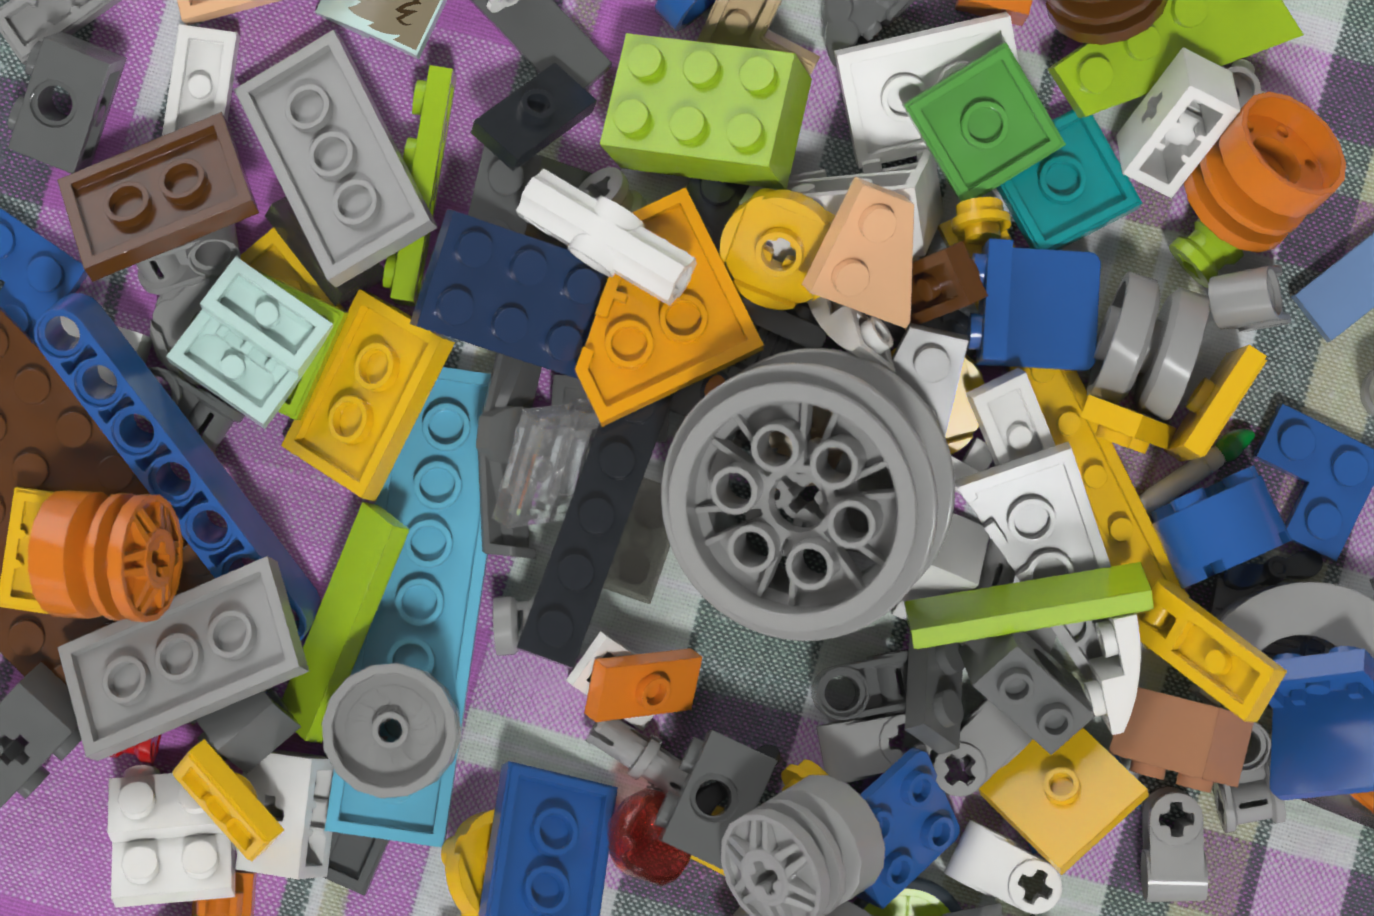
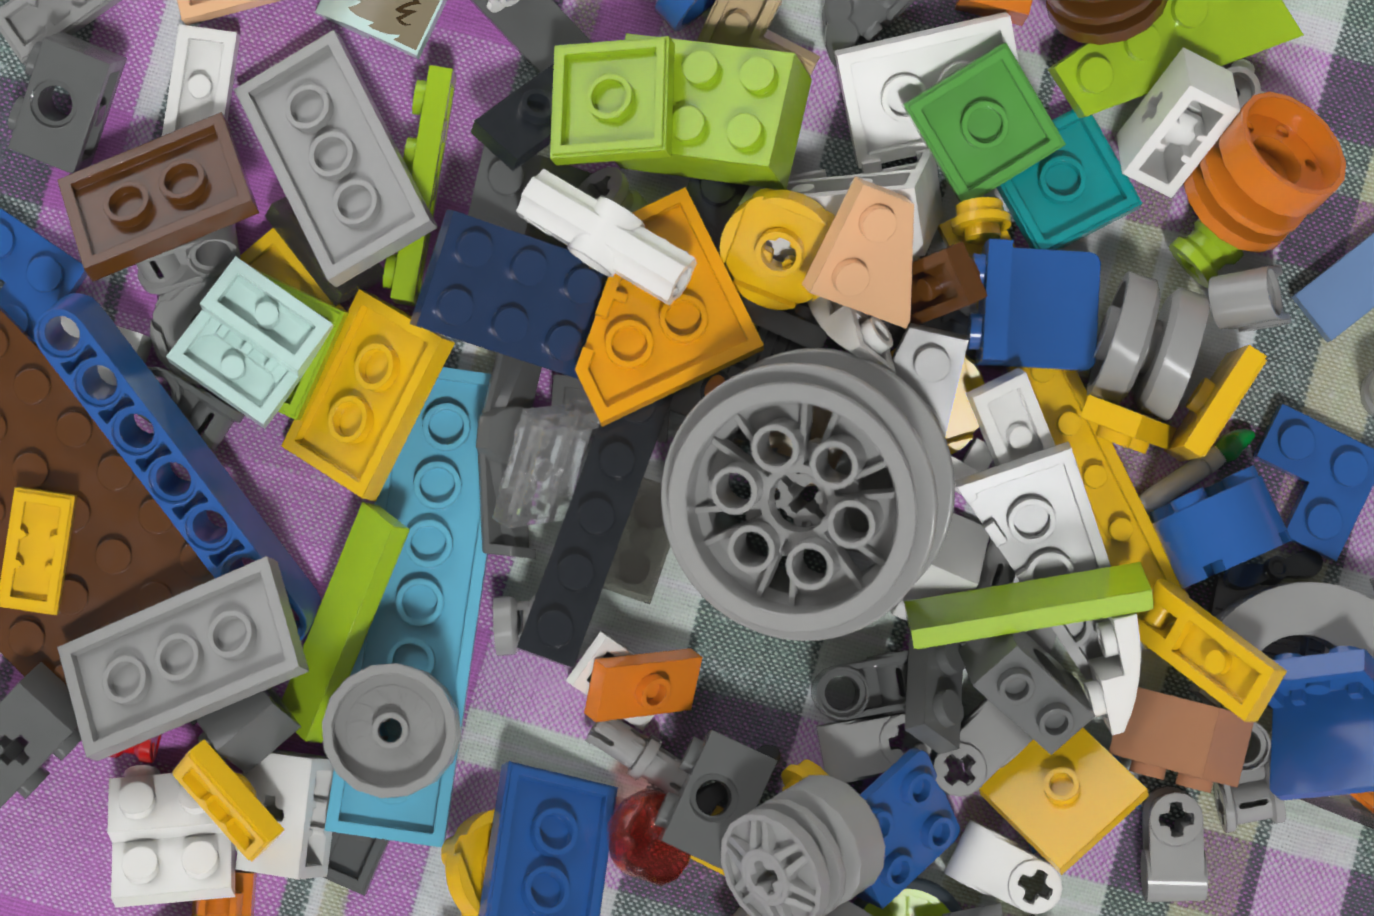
(105, 555): orange wheel -> none
(612, 101): none -> lime tile

